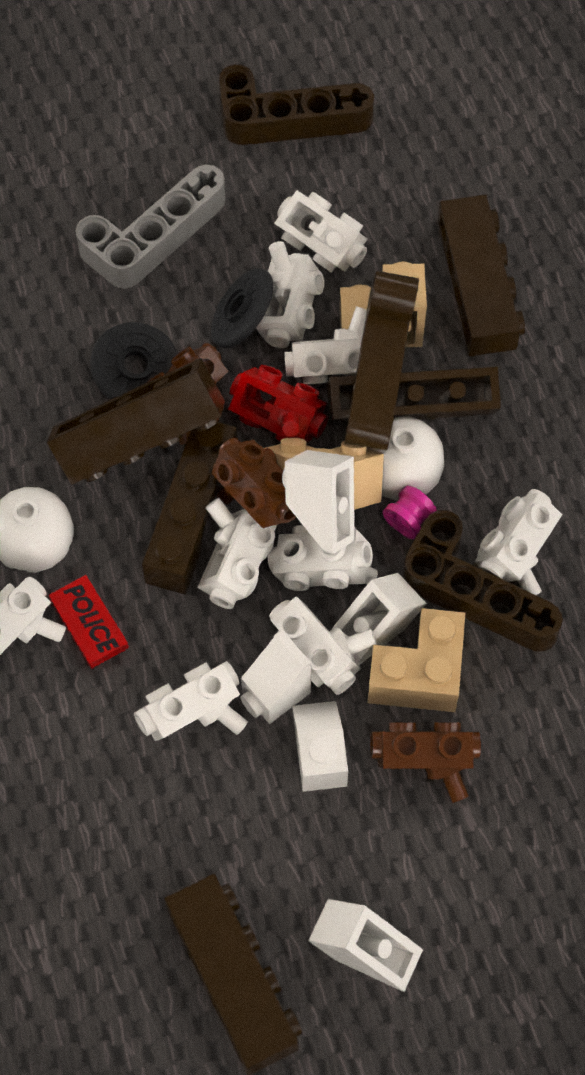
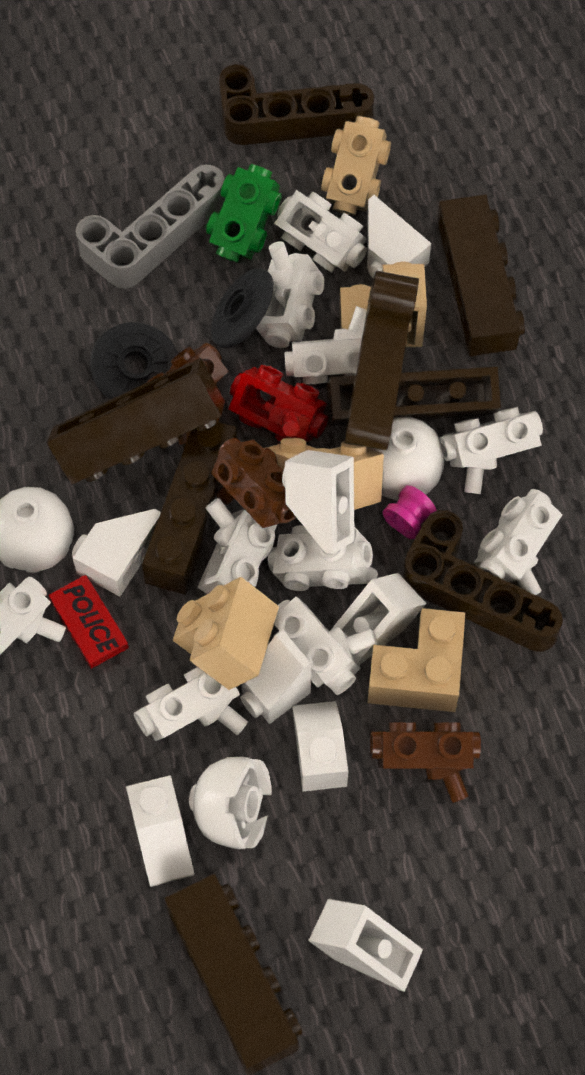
(115, 550): none -> white slope
(160, 831): none -> white slope
(227, 631): none -> tan brick
(227, 798): none -> white cylinder
(248, 201): none -> green brick
(359, 153): none -> tan brick
(392, 239): none -> white slope
(480, 445): none -> white brick

